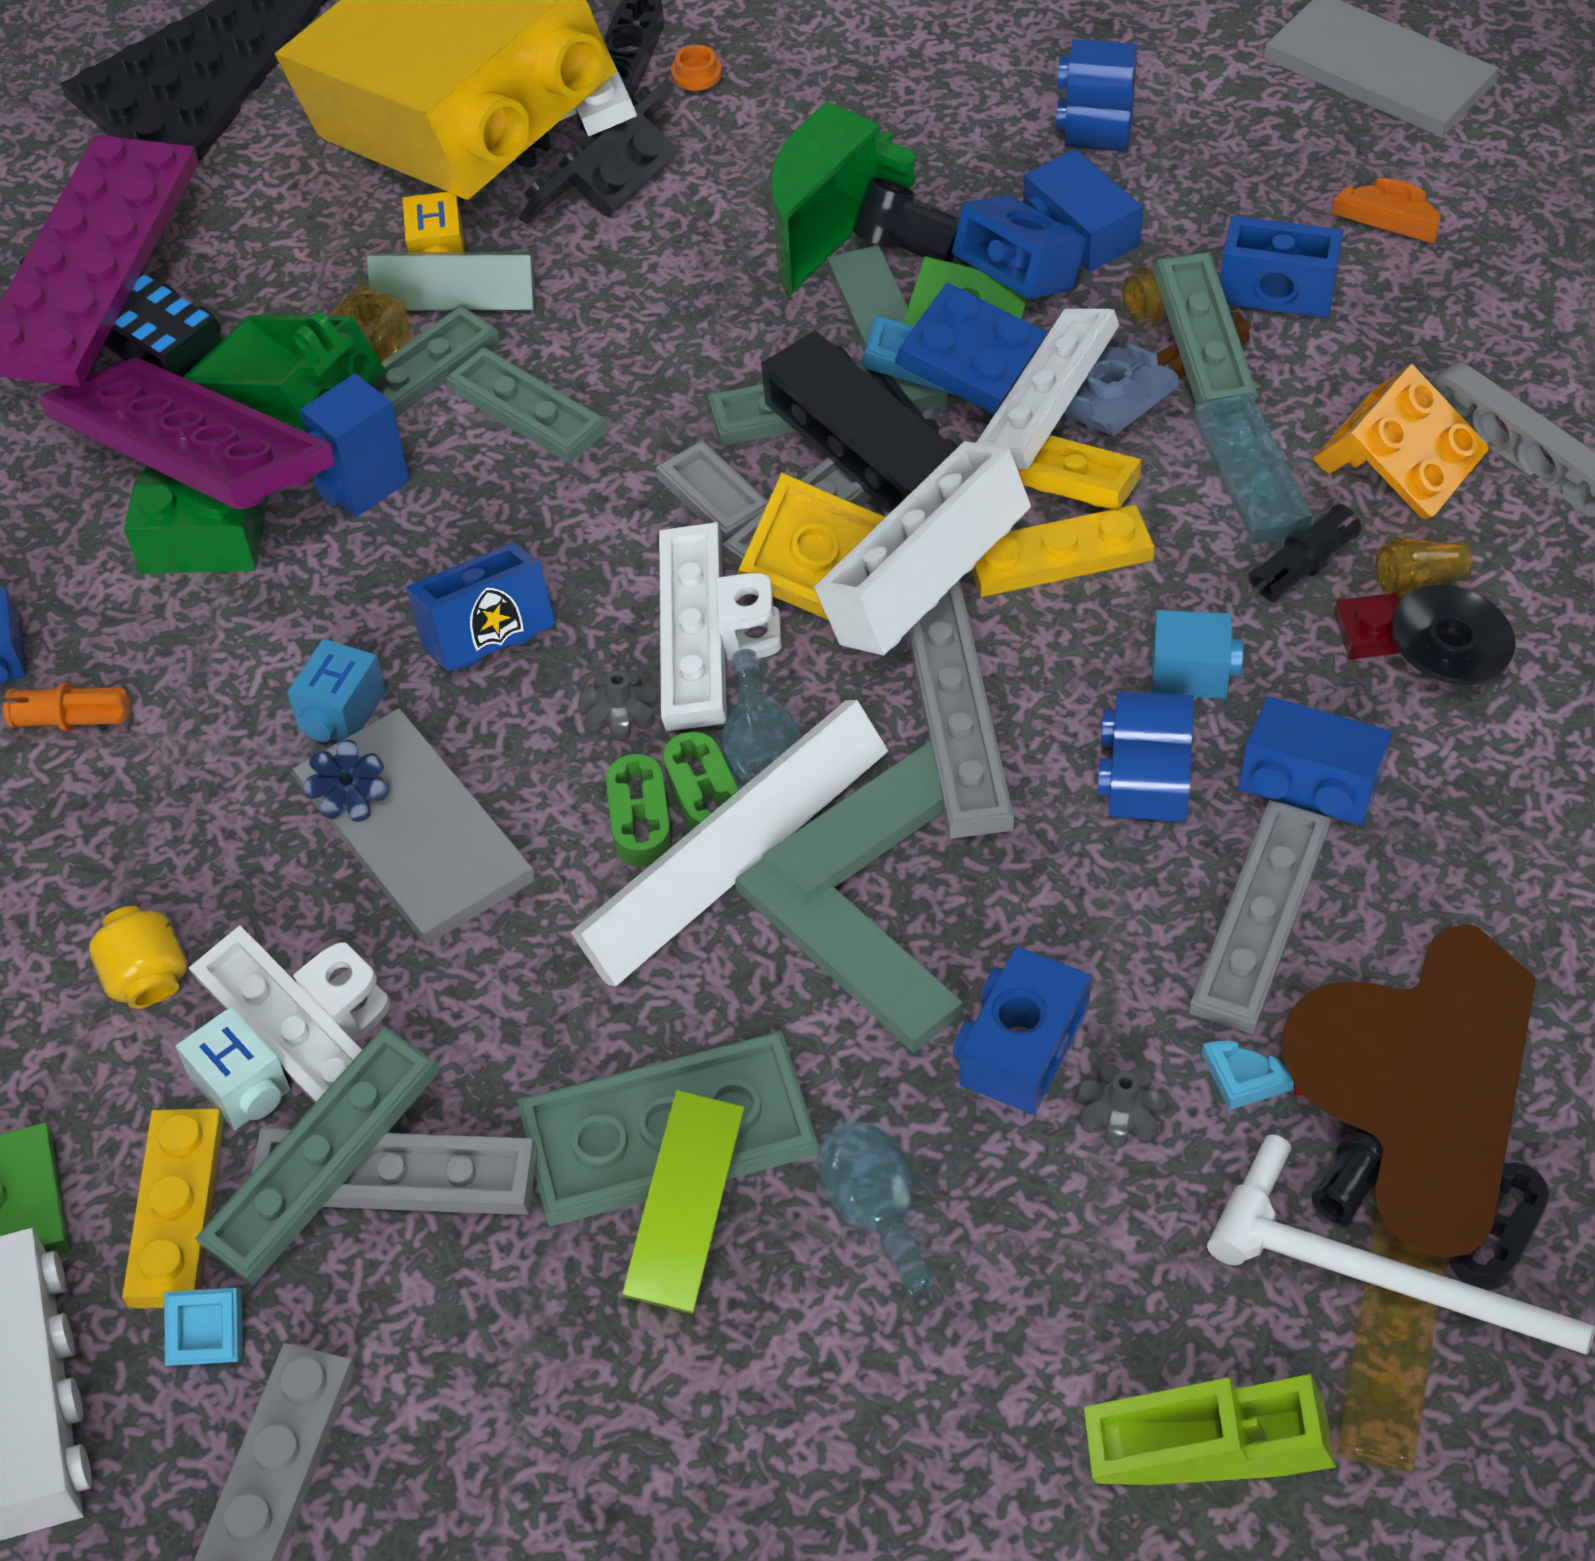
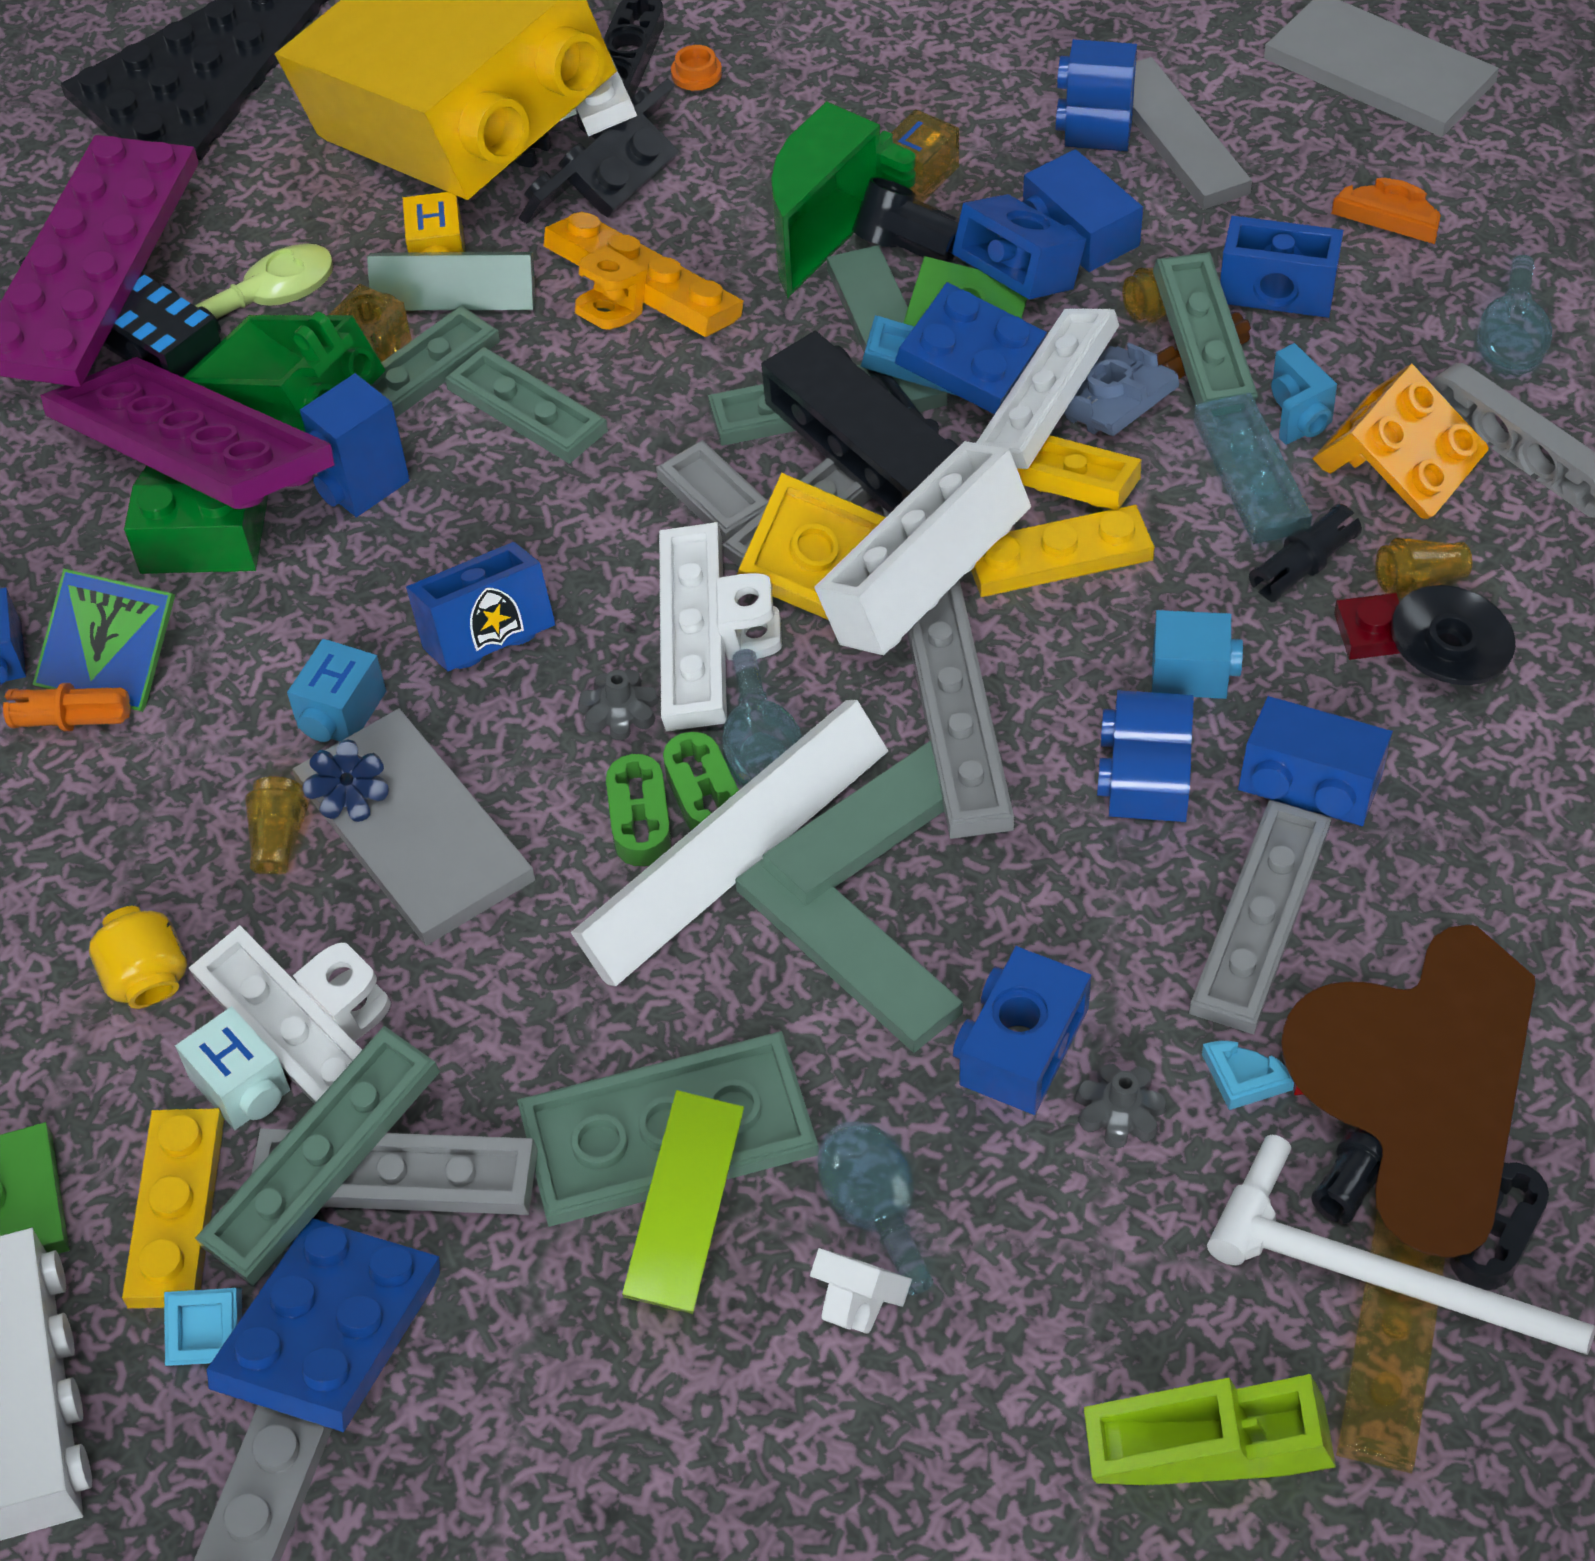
(104, 636): none -> piece
(274, 821): none -> clear yellow cone
(276, 279): none -> yellowish green piece
(324, 1324): none -> blue plate
(632, 275): none -> light orange plate
(856, 1290): none -> white tile
(934, 149): none -> clear yellow brick
(1185, 139): none -> light grey tile
(1302, 393): none -> dark azure bracket
(1513, 328): none -> clear light blue piece

